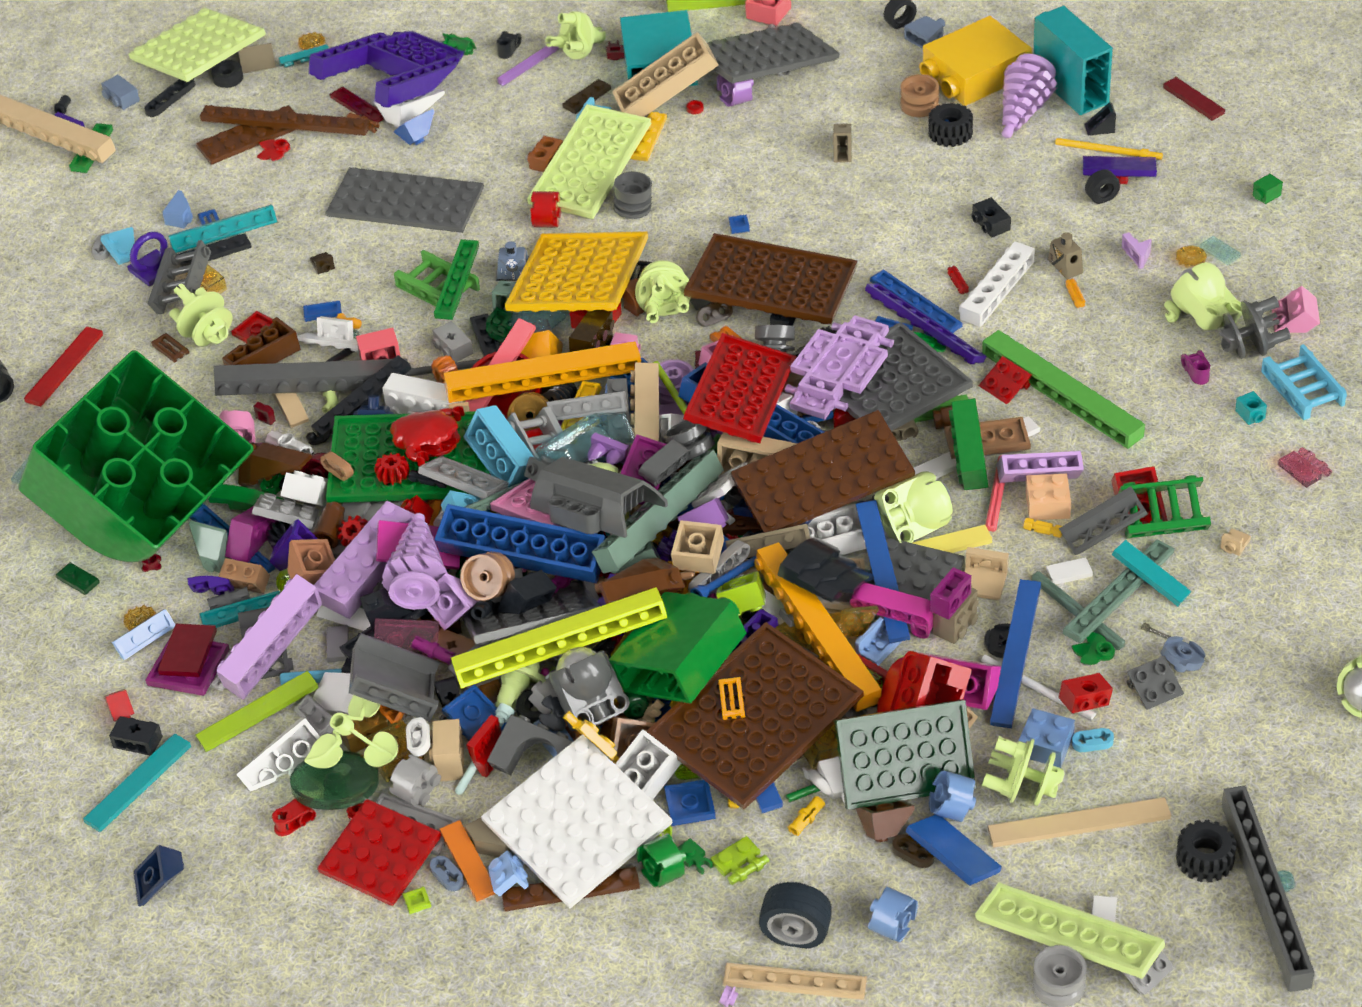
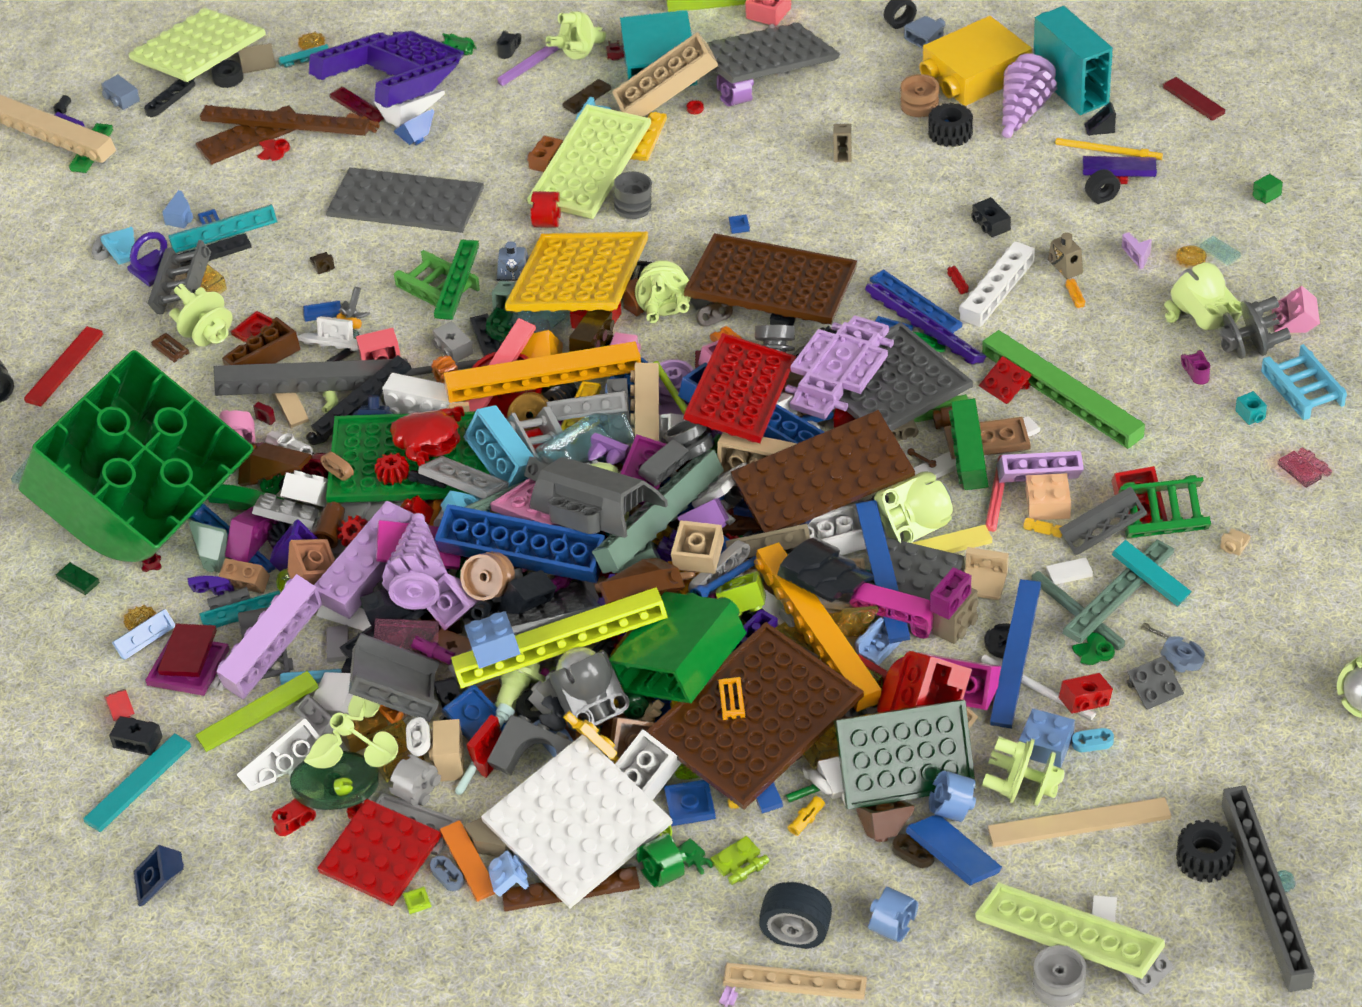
(343, 786): none -> lime hinge
(349, 309): none -> dark grey plant
(492, 639): none -> medium blue brick
(932, 463): none -> reddish brown hinge

